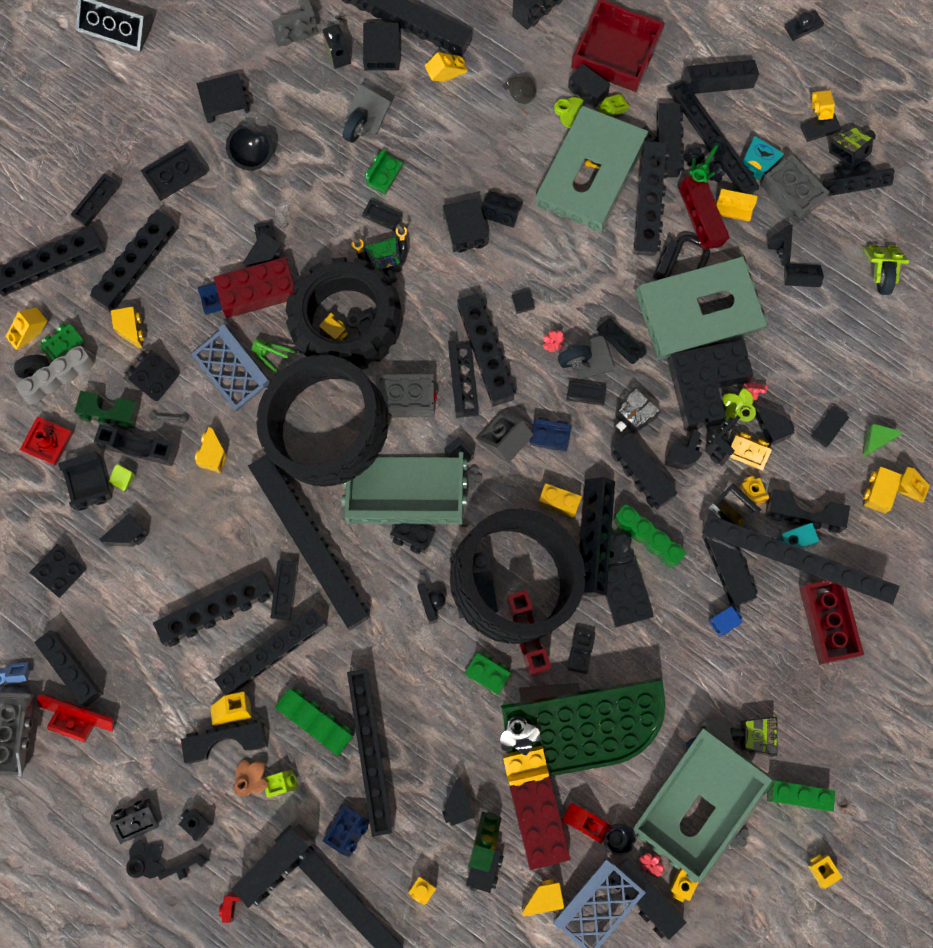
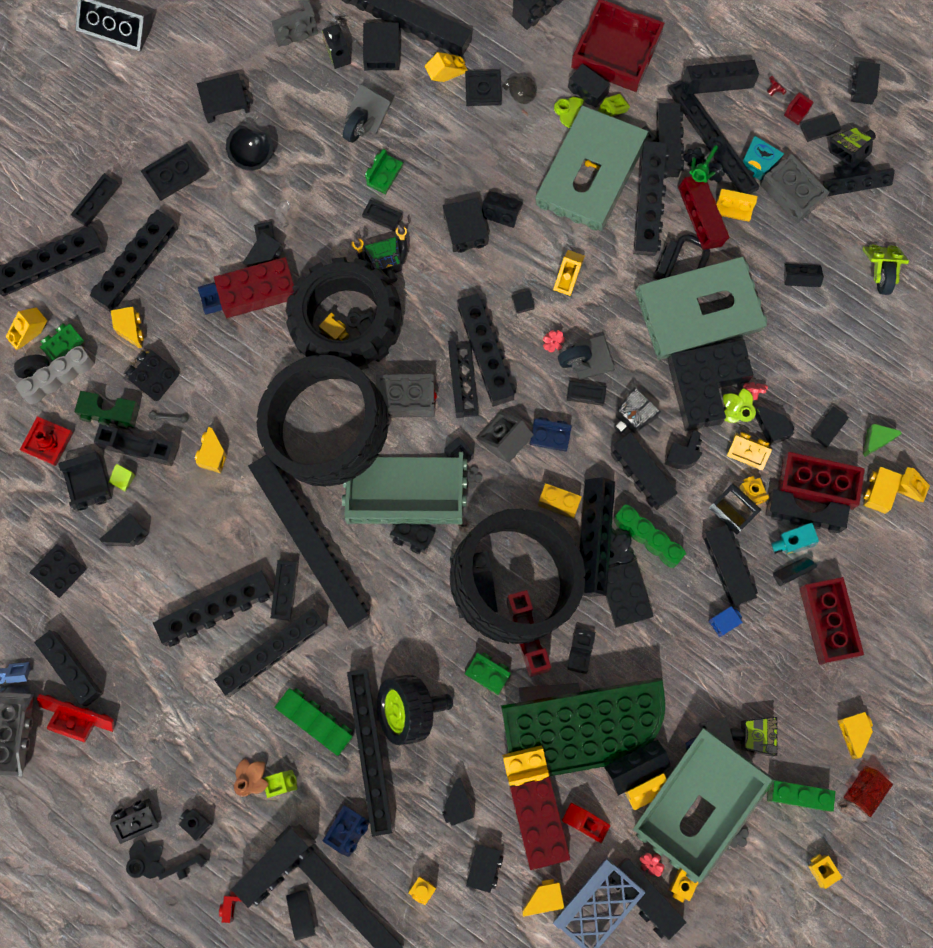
(198, 747): black arch -> none
(231, 709): yellow slope -> none
(240, 354): sand blue fence -> none
(263, 348): bright green plant -> none
(300, 915): none -> black slope
(407, 709): none -> black wheel
(431, 602): black tile -> none
(483, 88): none -> black tile
(485, 841): dark green arch -> none
(521, 737): plate -> none
(569, 272): none -> yellow slope
(619, 839): black hair -> none
(621, 341): black plate -> none
(638, 767): none -> black brick
(645, 792): none -> yellow bracket
(718, 448): black bracket -> none
(776, 87): none -> dark red plant
(782, 241): black slope -> none
(794, 571): none -> black slope
(798, 108): none -> dark red panel
(801, 559): black plate -> none
(804, 24): black tile -> none
(821, 480): none -> dark red brick
(823, 104): yellow brick -> none
(856, 733): none -> yellow slope
(865, 82): none -> black brick
(868, 790): none -> clear red bracket

